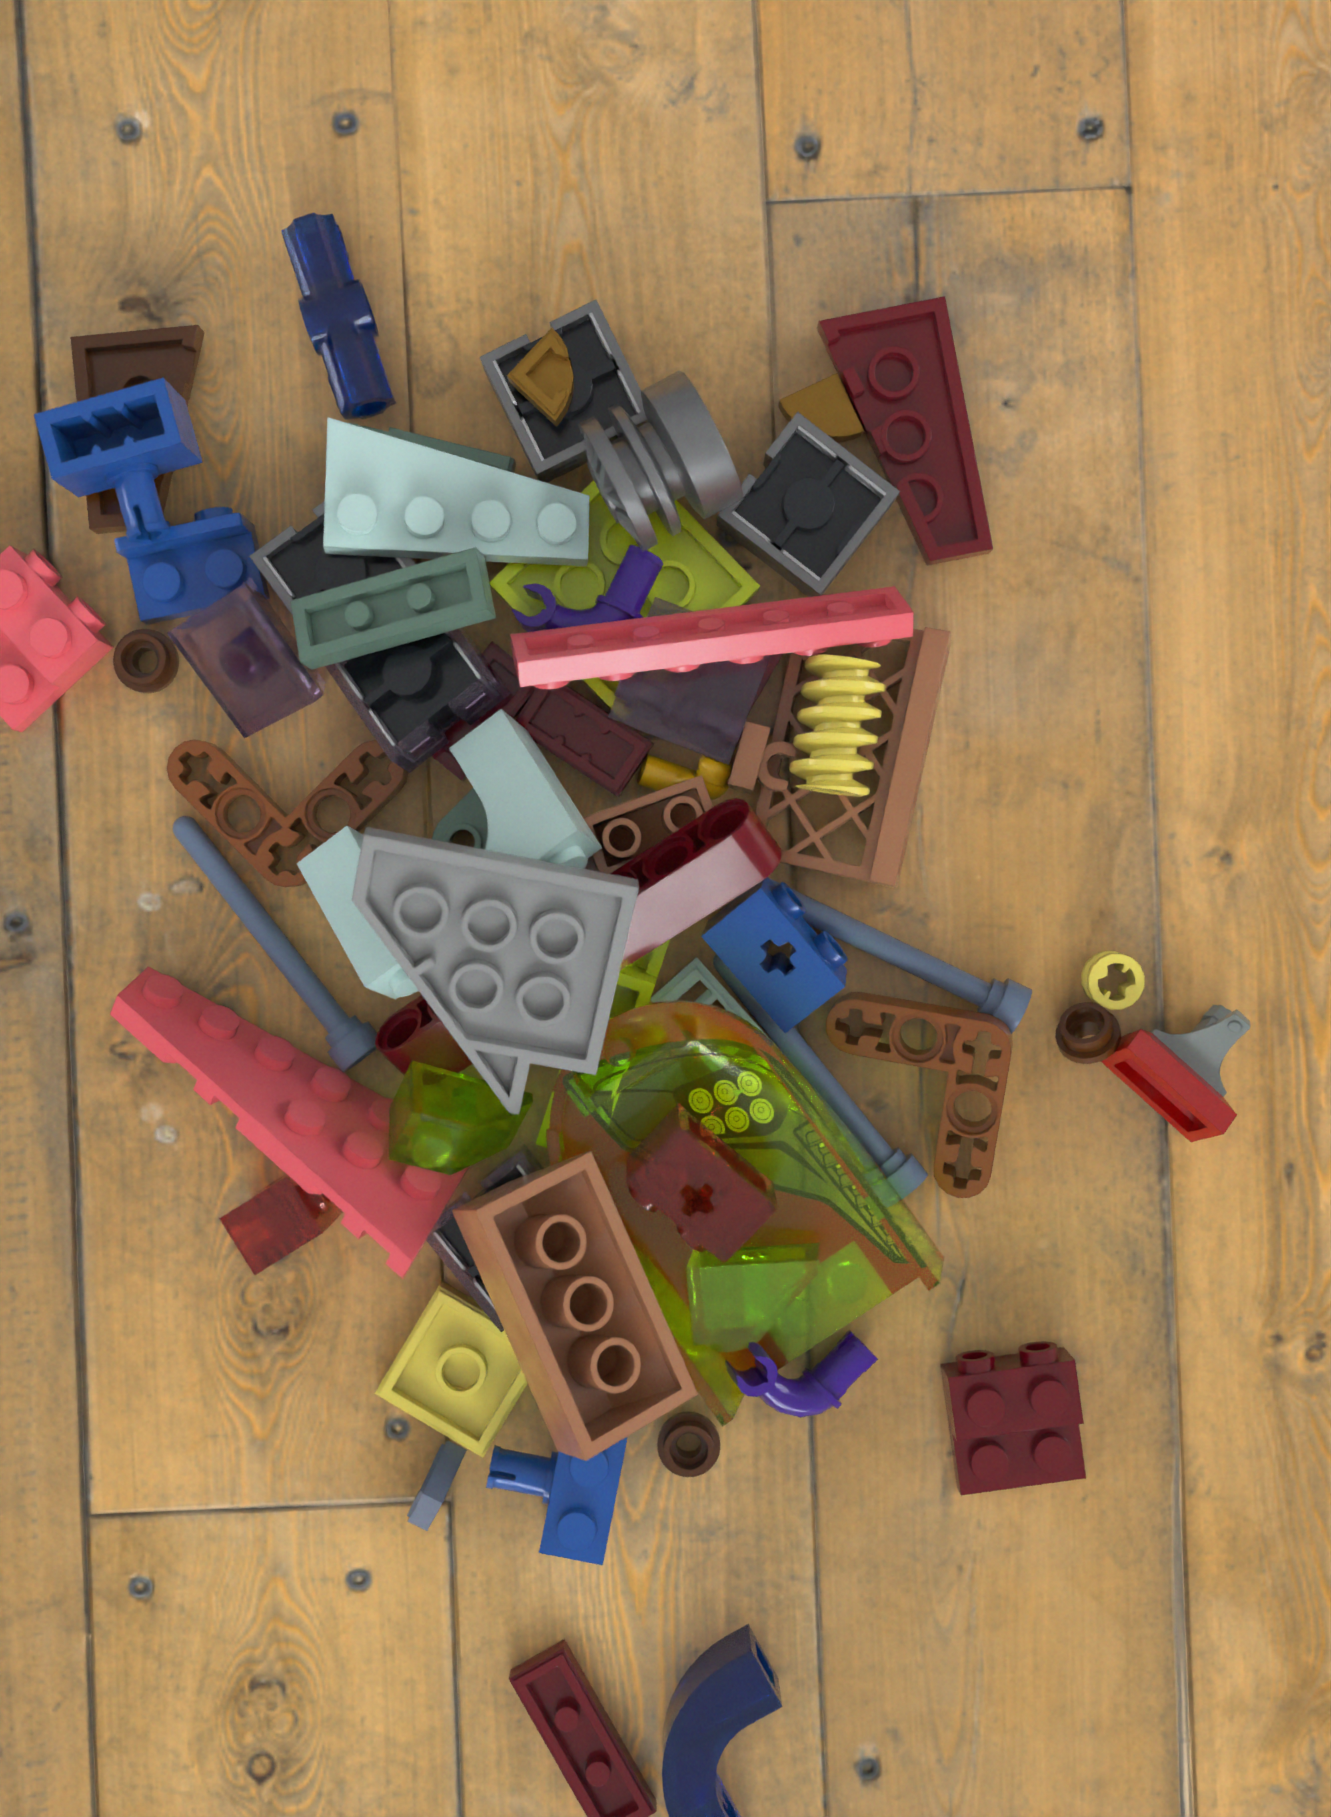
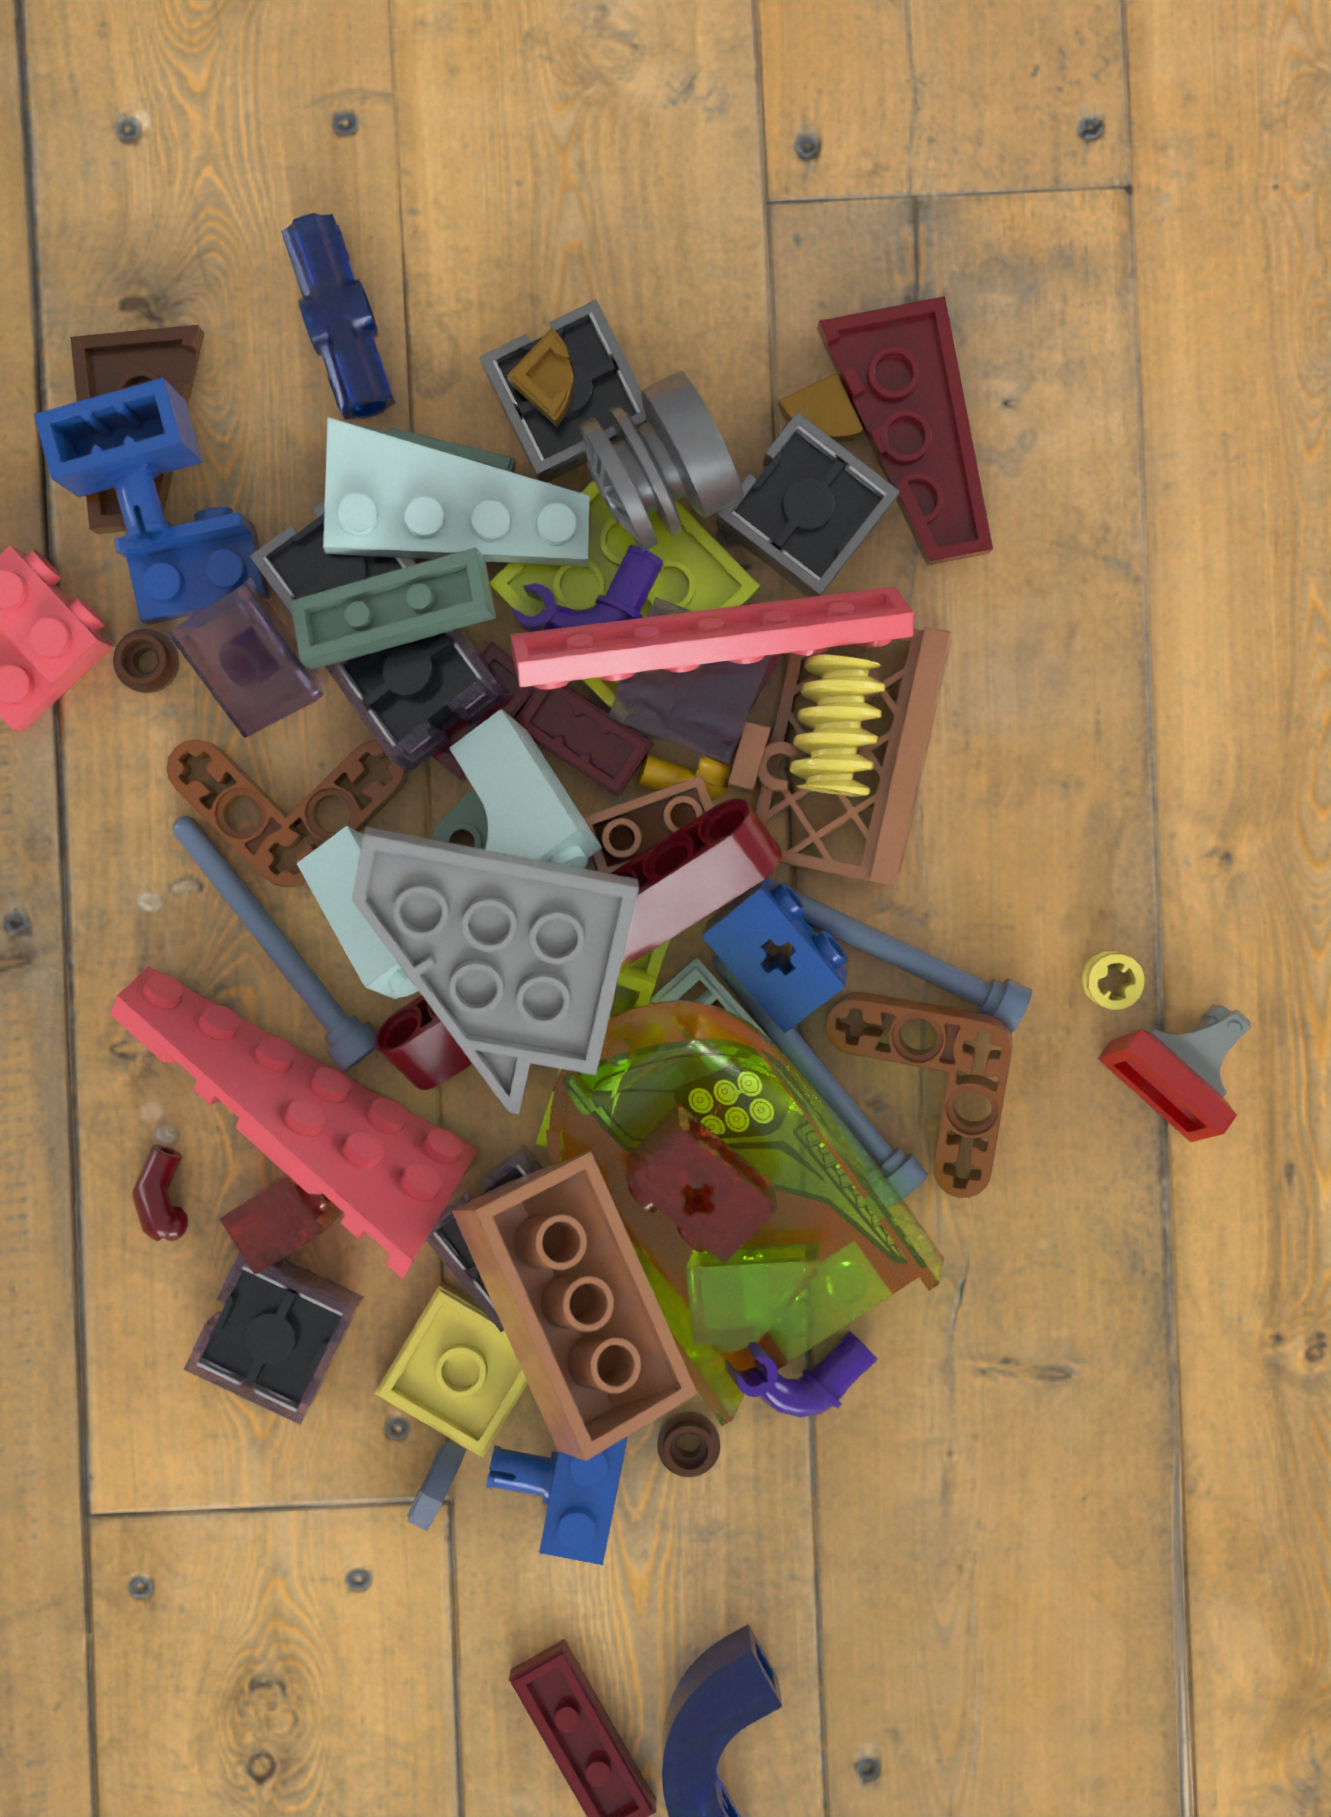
(152, 1199): none -> dark red arm
(274, 1336): none -> piece
(448, 1120): clear neon green slope -> none
(1014, 1418): dark red plate -> none
(1086, 1020): reddish brown plate -> none

